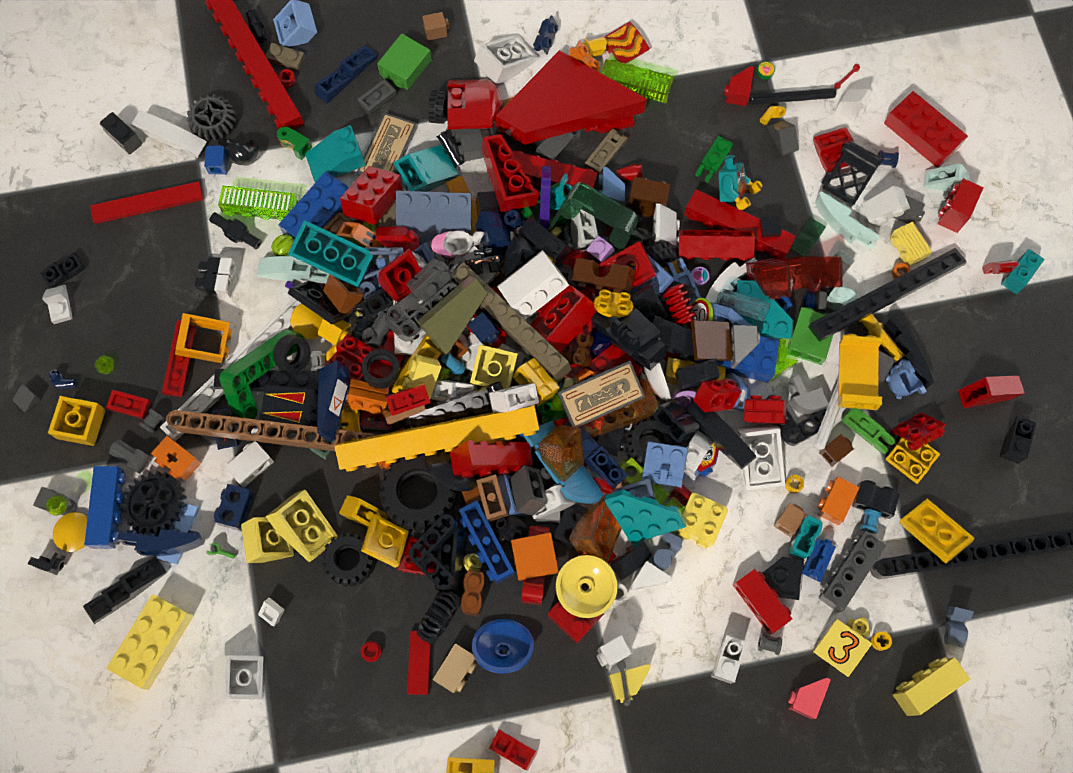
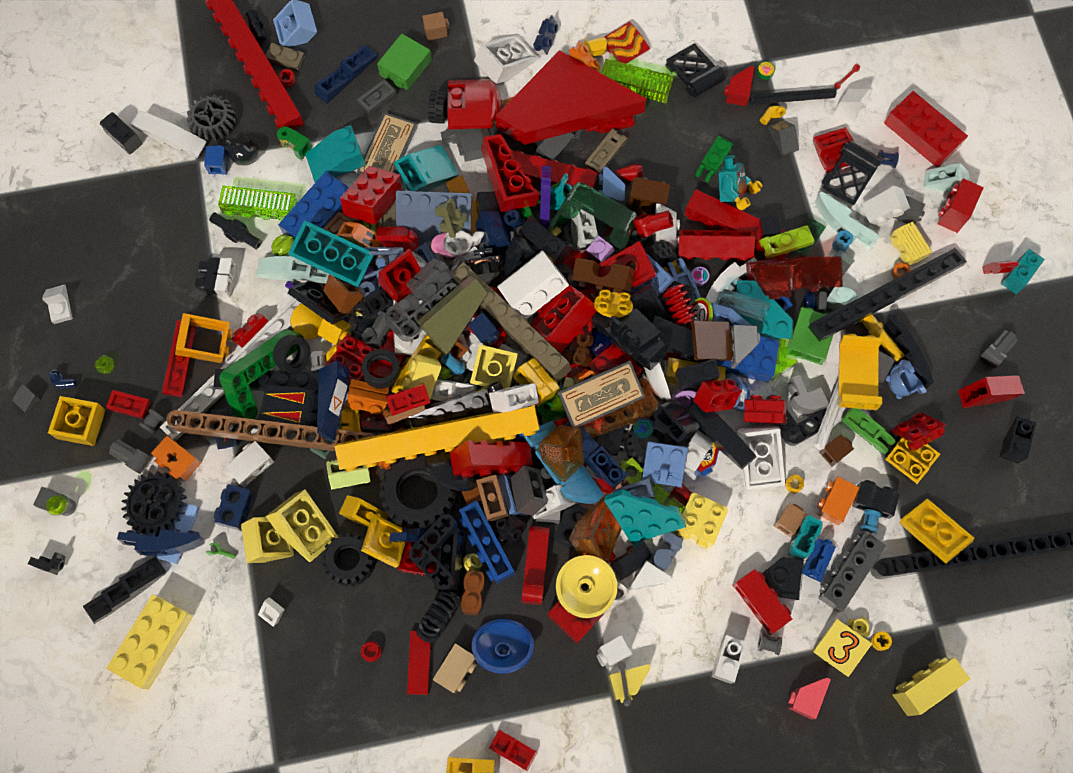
(65, 270): black slope -> none
(70, 532): yellow dish -> none
(104, 507): blue brick -> none
(146, 202): red tile -> none
(237, 677): white slope -> none
(249, 330): none -> red plate
(341, 478): none -> yellowish green brick
(407, 535): none -> dark blue slope
(450, 149): black pin -> none
(453, 218): none -> olive hips
(534, 556): orange tile -> none
(643, 428): none -> tile
(649, 224): none -> red piece
(704, 78): none -> black piece
(787, 241): none -> lime plate
(842, 241): none -> dark azure bush
(956, 631): sand blue leg -> none
(997, 351): none -> dark grey piece

